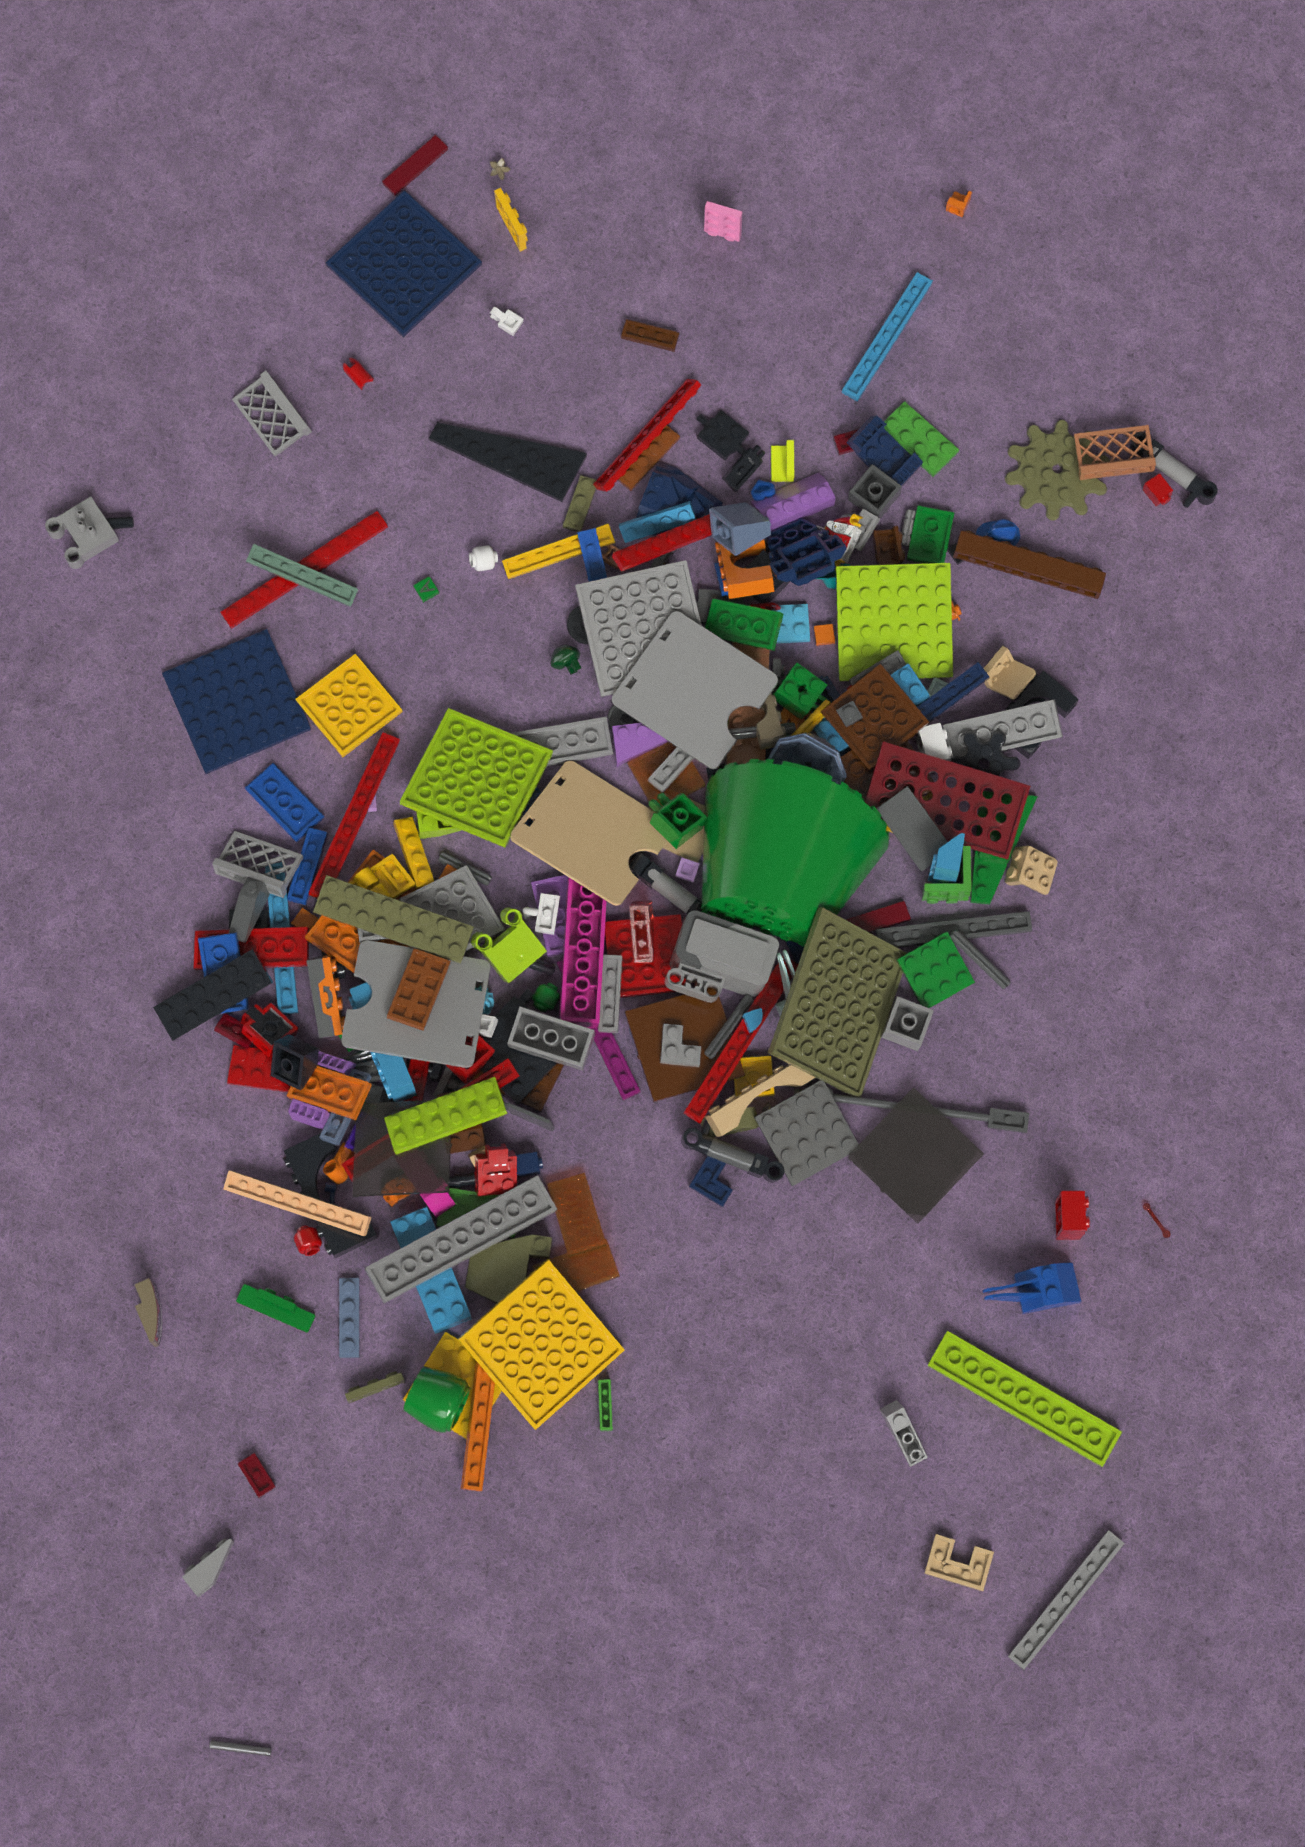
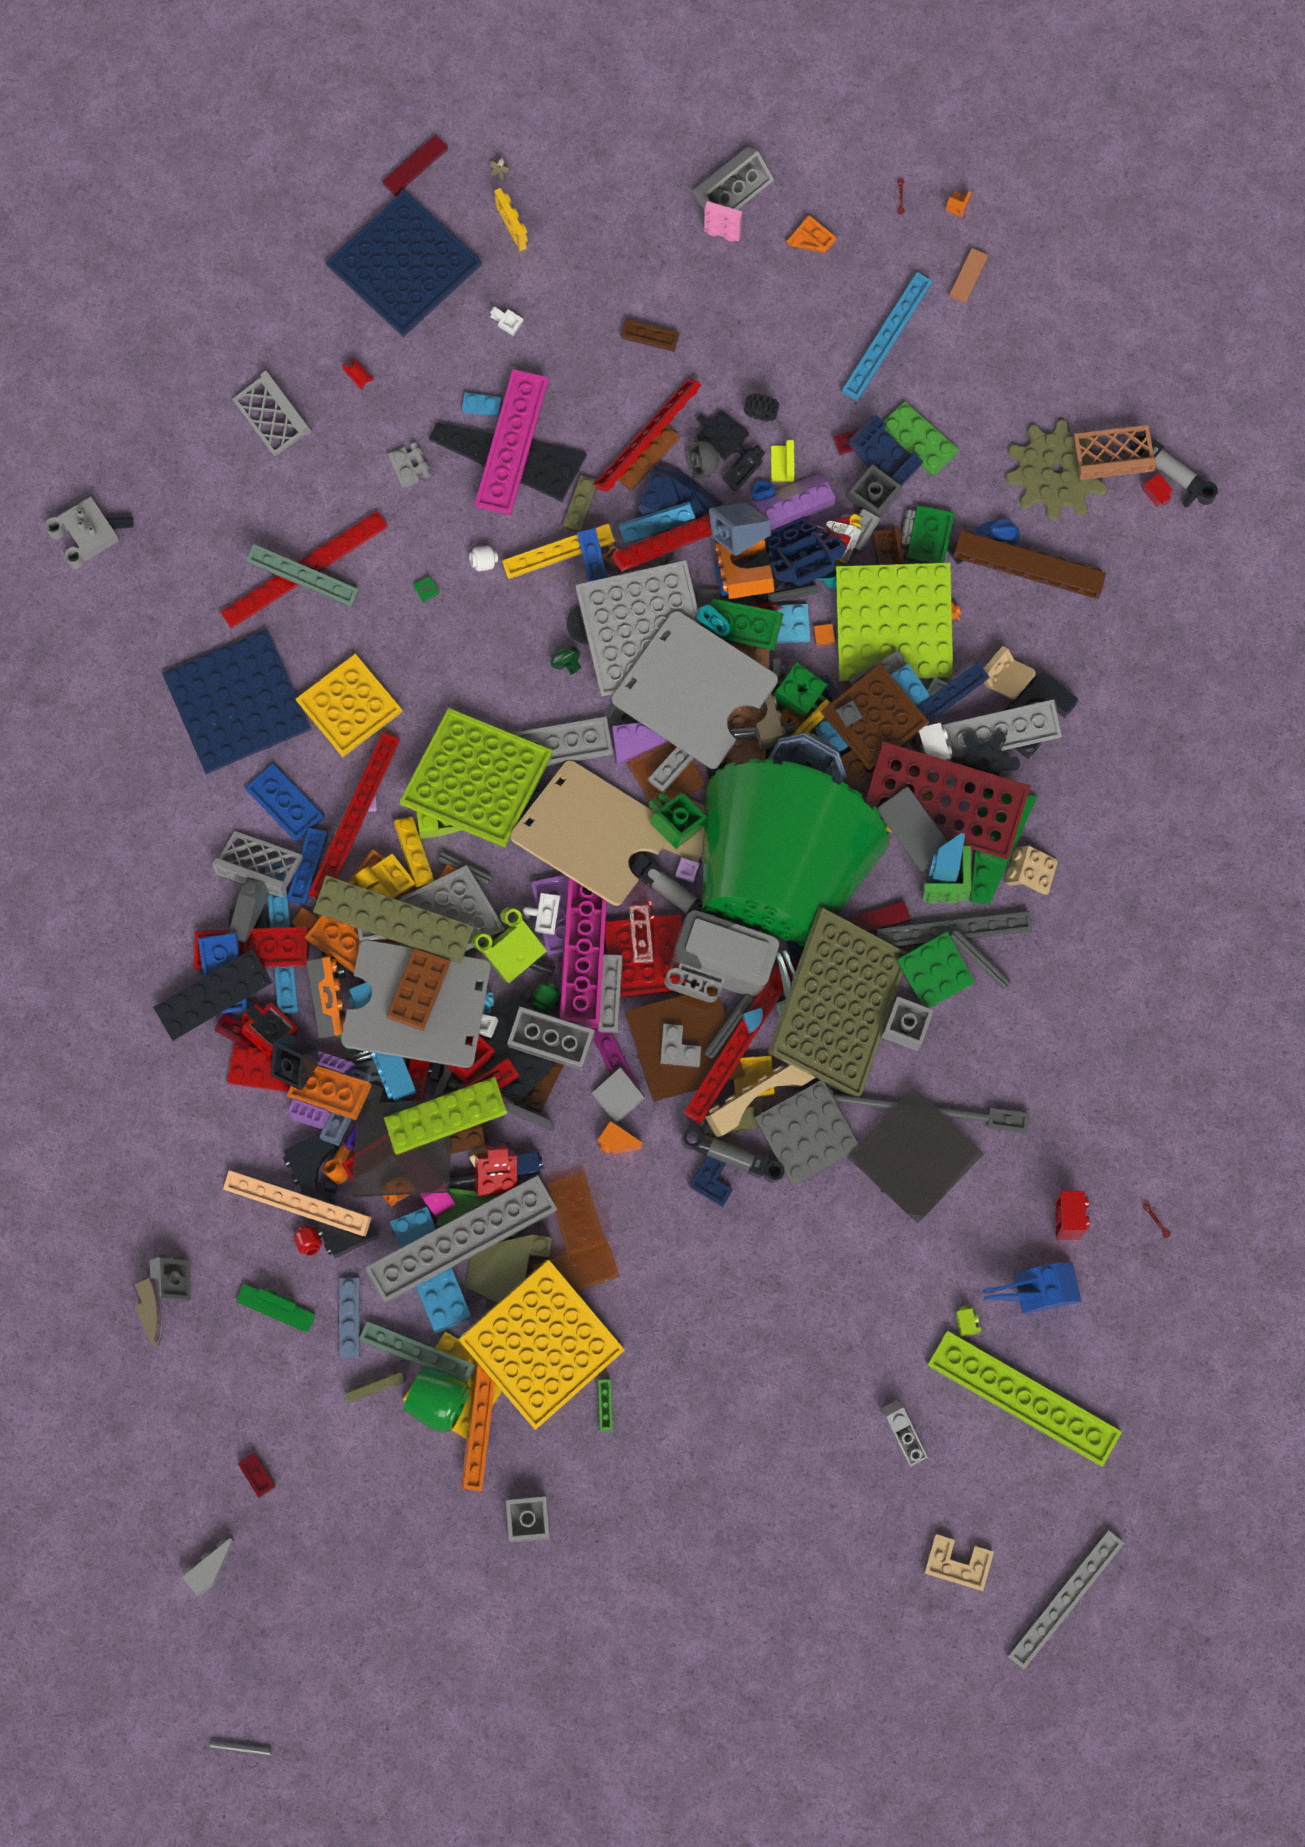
(171, 1277): none -> dark grey plate
(403, 467): none -> light grey plate
(415, 1351): none -> sand green plate
(481, 404): none -> dark azure plate
(511, 442): none -> dark pink plate
(527, 1519): none -> light grey brick
(617, 1140): none -> orange slope
(618, 1095): none -> light grey tile
(702, 455): none -> dark grey cylinder
(712, 620): none -> teal plate
(735, 181): none -> light grey slope
(761, 407): none -> black tyre
(794, 592): none -> dark grey axle
(812, 237): none -> orange wing
(900, 210): none -> clear red hinge
(967, 1321): none -> lime brick
(968, 276): none -> nougat tile

